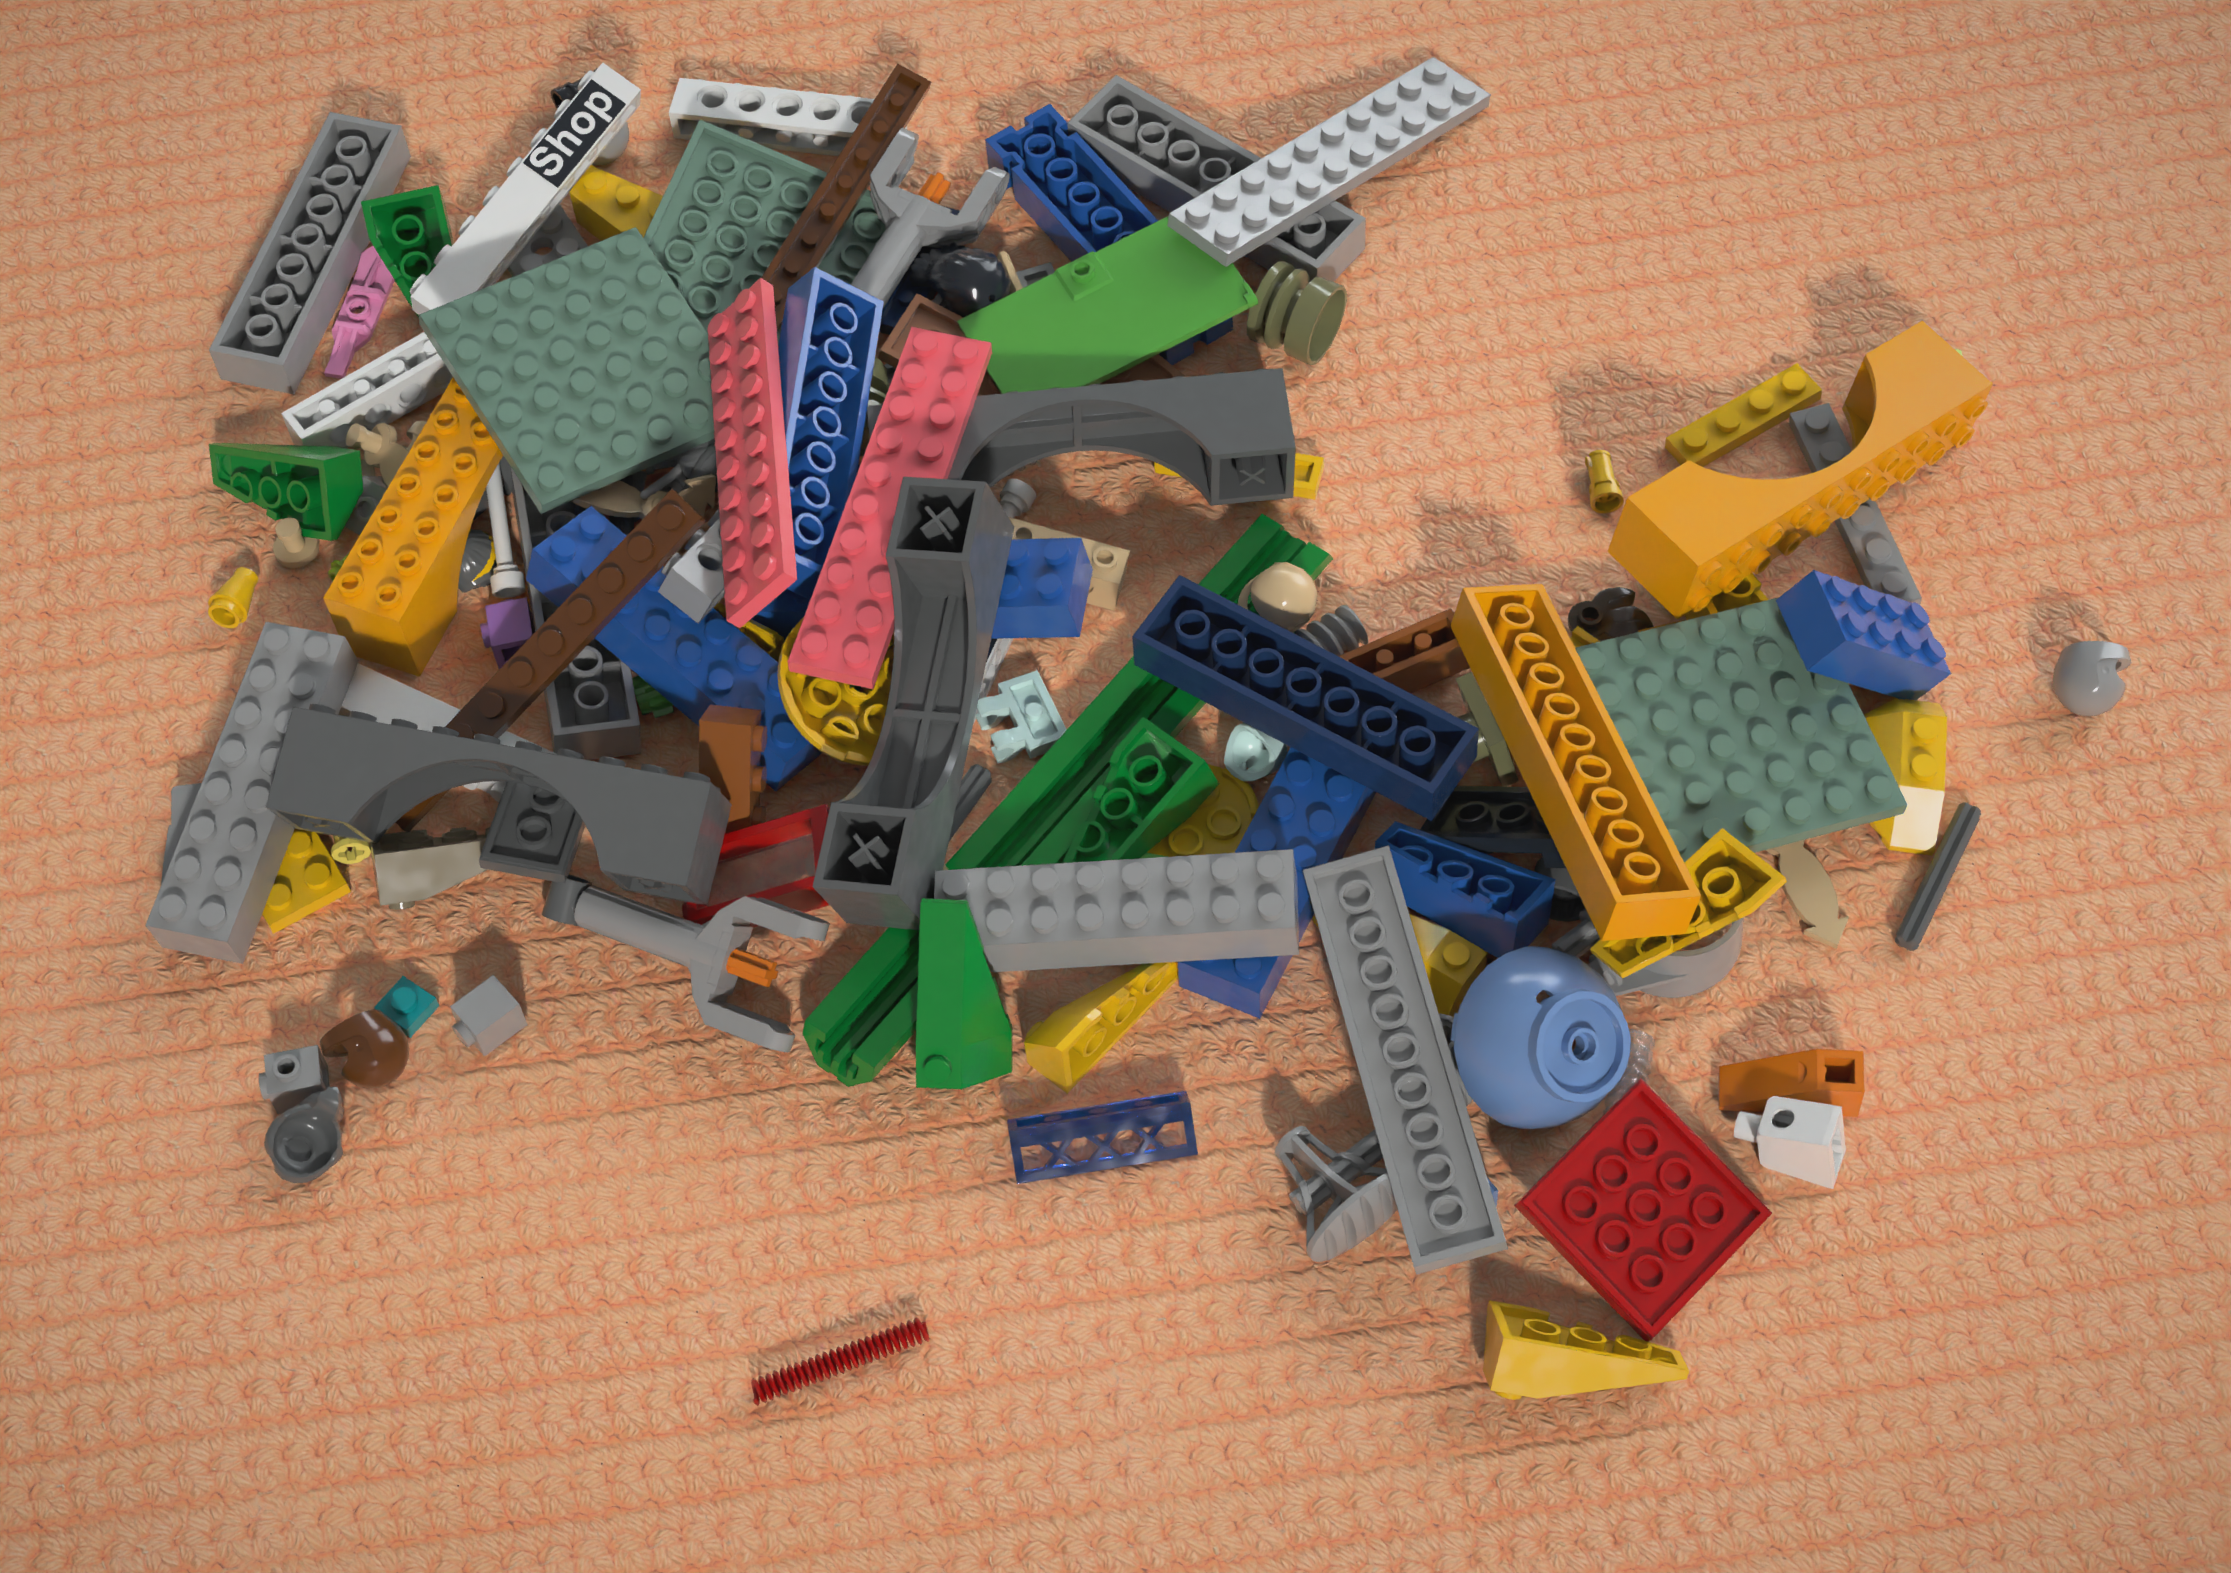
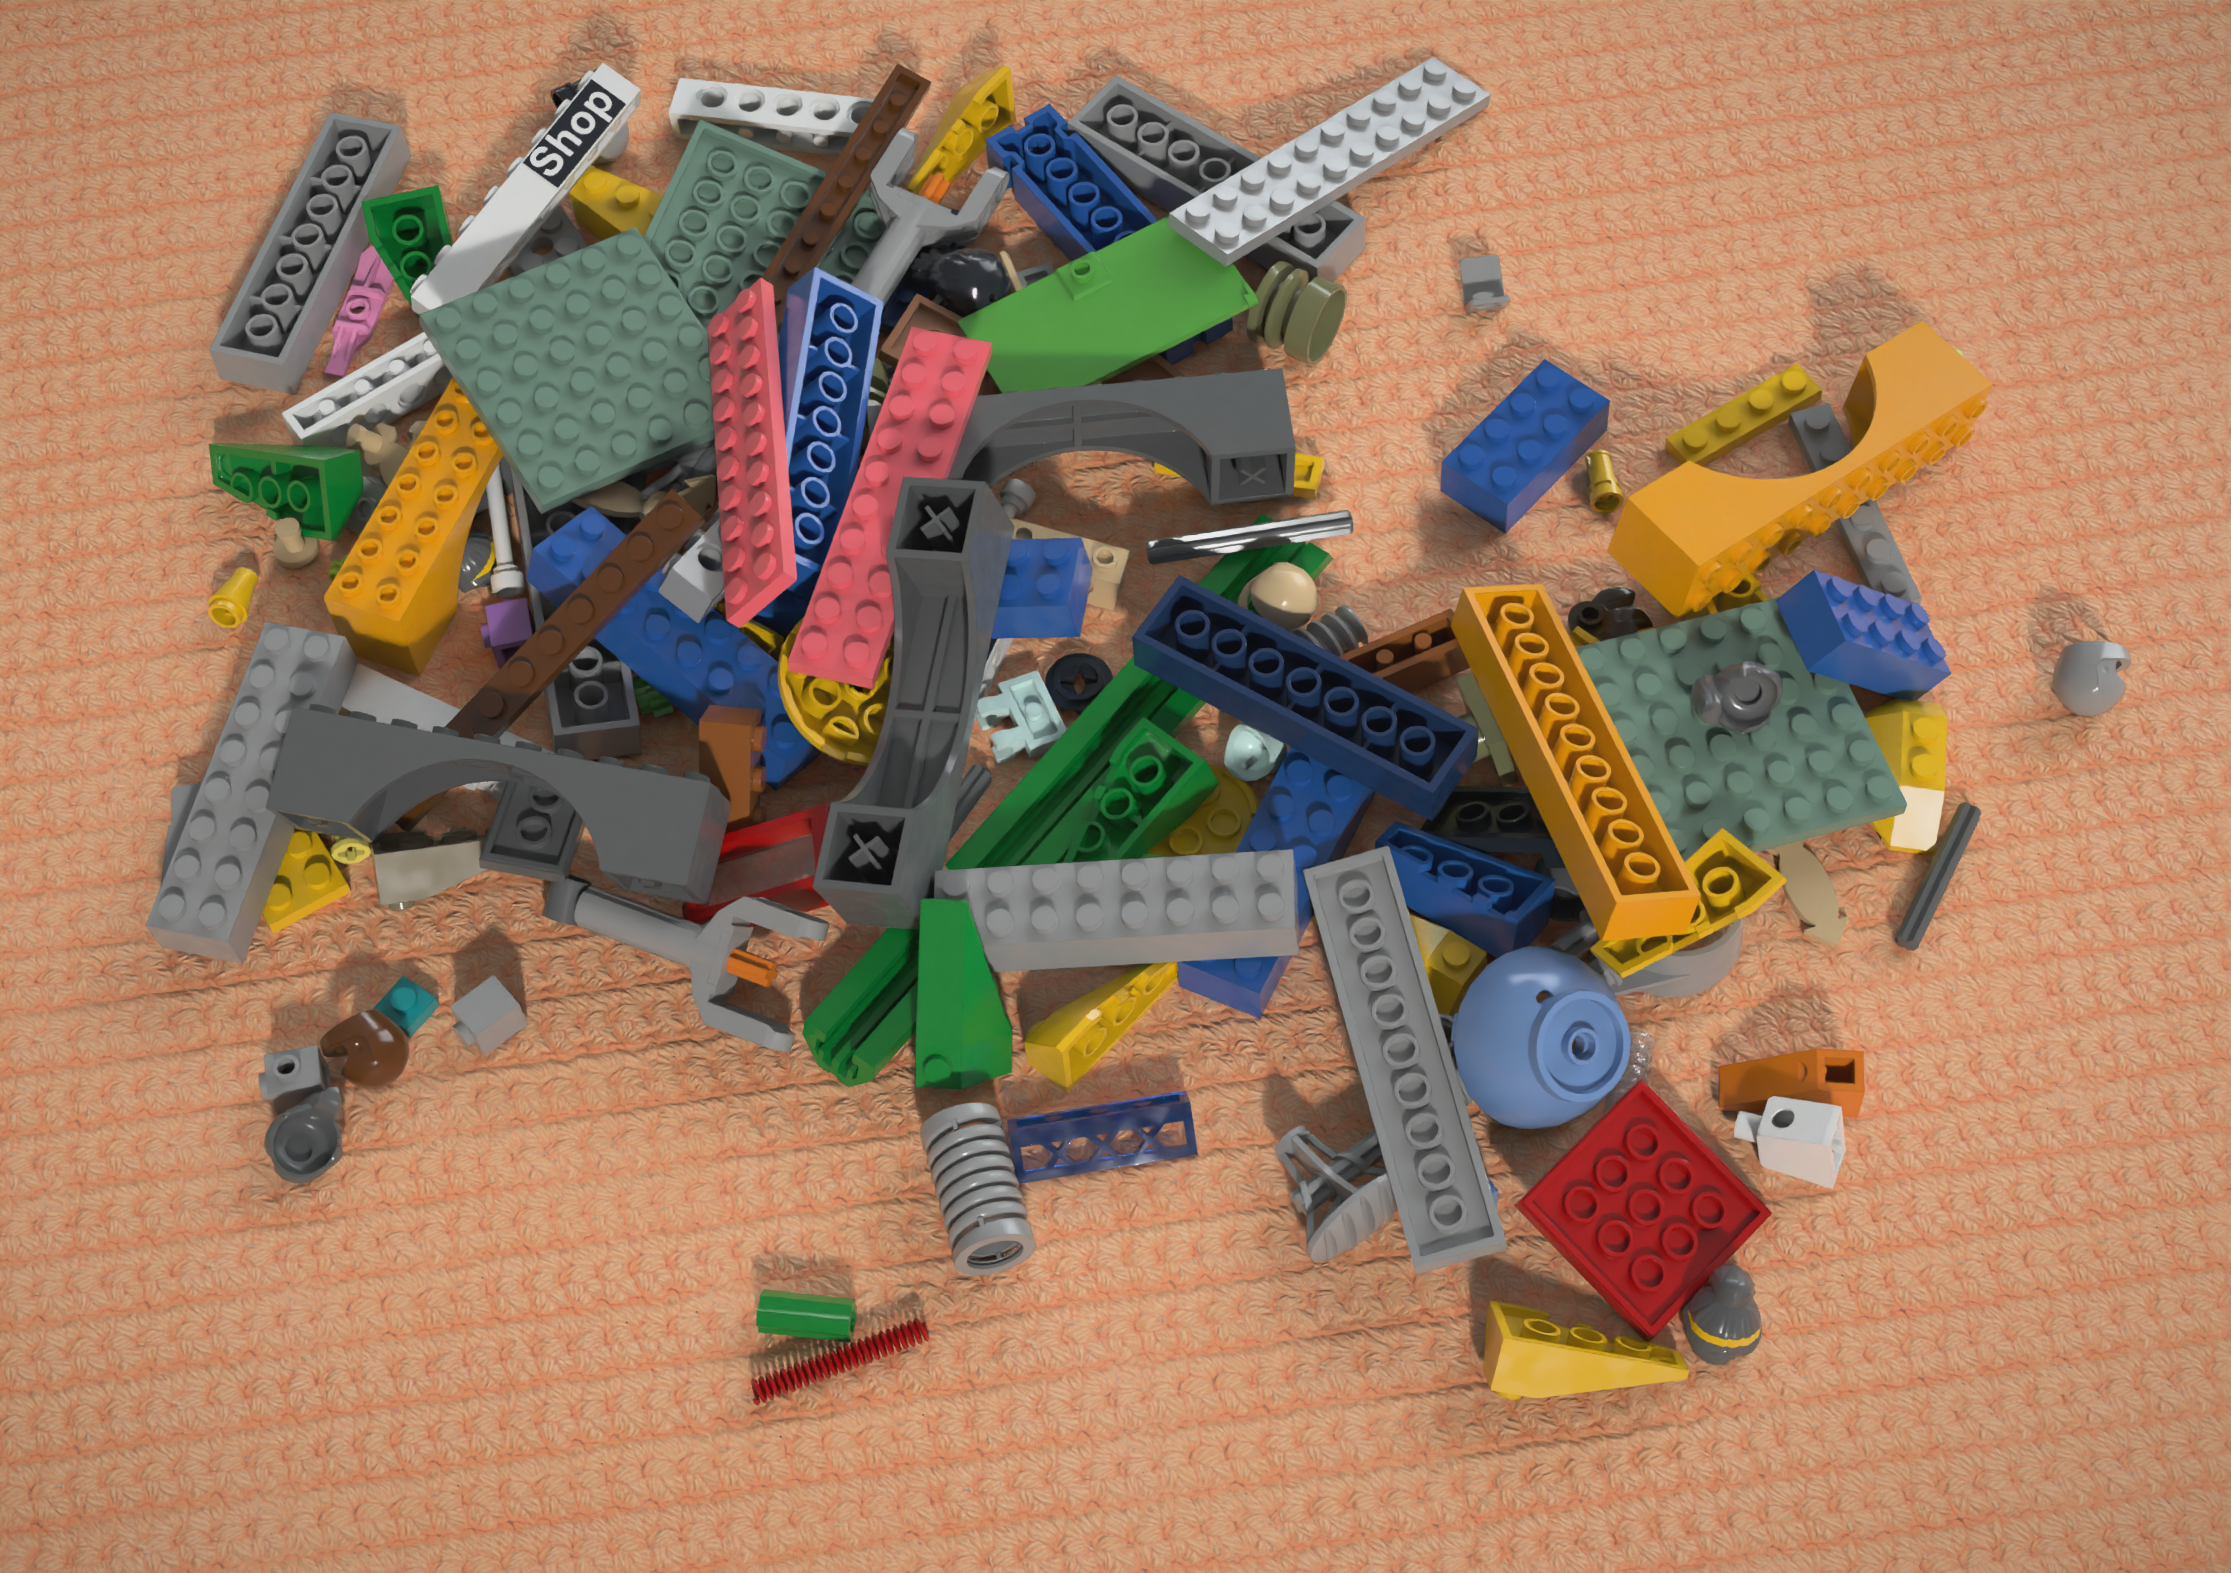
(806, 1315): none -> green axle
(973, 115): none -> yellow wedge
(977, 1189): none -> light grey piece
(1063, 675): none -> black gear
(1249, 537): none -> dark grey axle
(1482, 283): none -> light grey bracket
(1524, 446): none -> blue brick
(1724, 1317): none -> dark grey hair
(1737, 697): none -> dark grey hair

